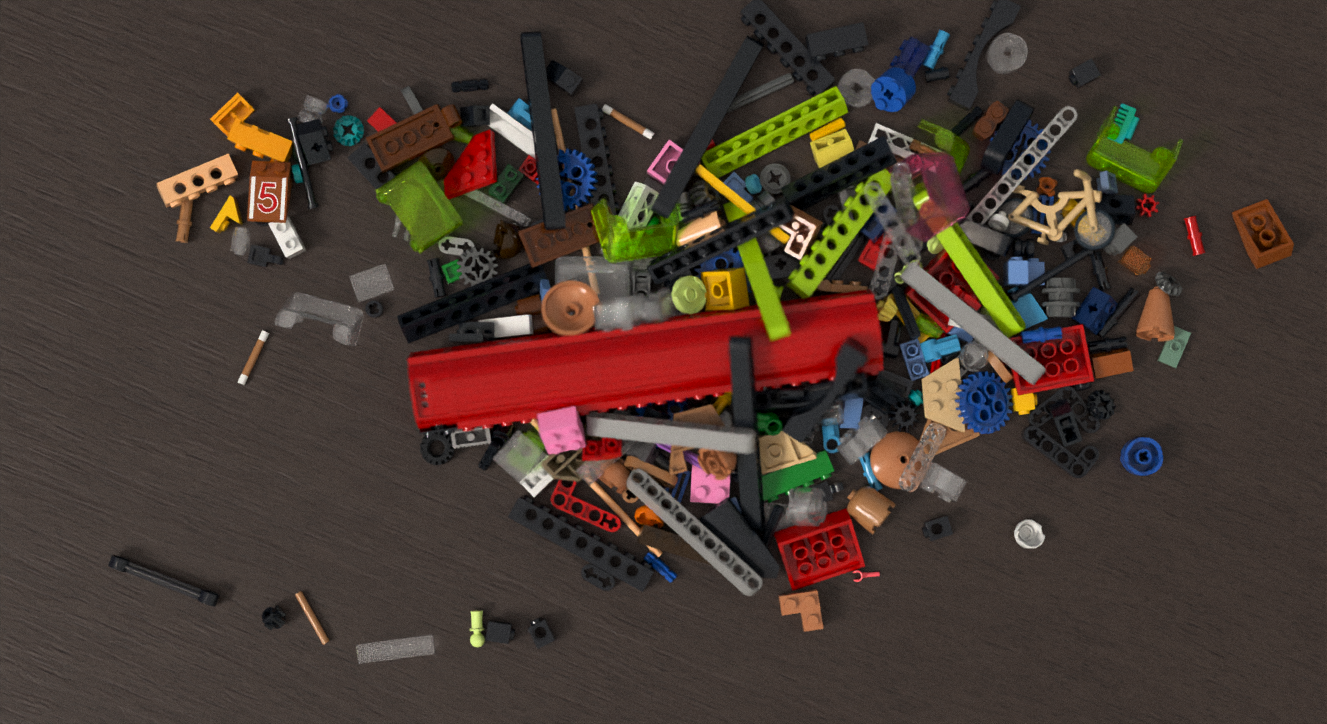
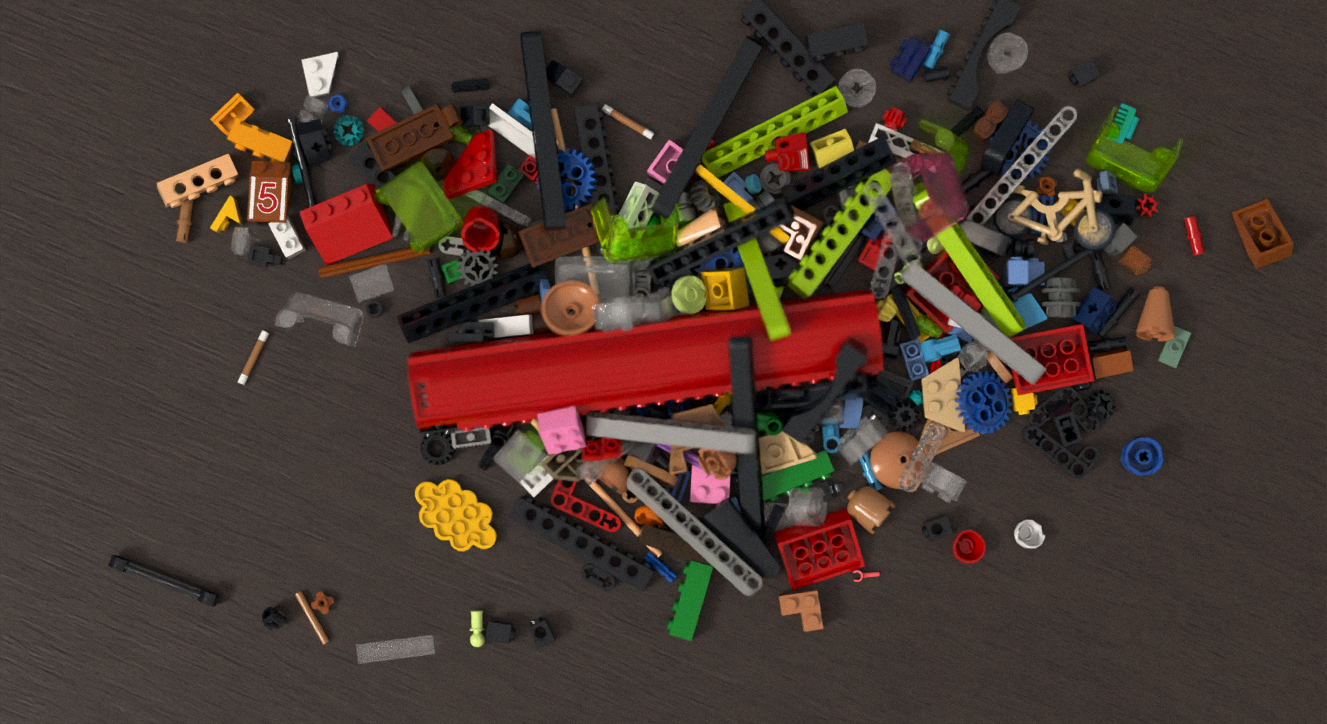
(317, 603): none -> dark orange plate
(319, 73): none -> white wing
(347, 224): none -> red slope
(371, 261): none -> dark orange axle
(455, 515): none -> yellow plate
(481, 229): none -> red cylinder
(691, 600): none -> green brick
(700, 211): black pin -> none
(761, 91): dark grey axle -> none
(790, 153): none -> red torso
(827, 129): yellow axle -> none
(838, 286): medium nougat hinge -> none
(893, 90): blue brick -> none
(894, 119): none -> red gear
(969, 546): none -> red helmet
(999, 221): white tile -> none
(1041, 334): blue pin -> none
(1168, 284): dark grey gear -> none

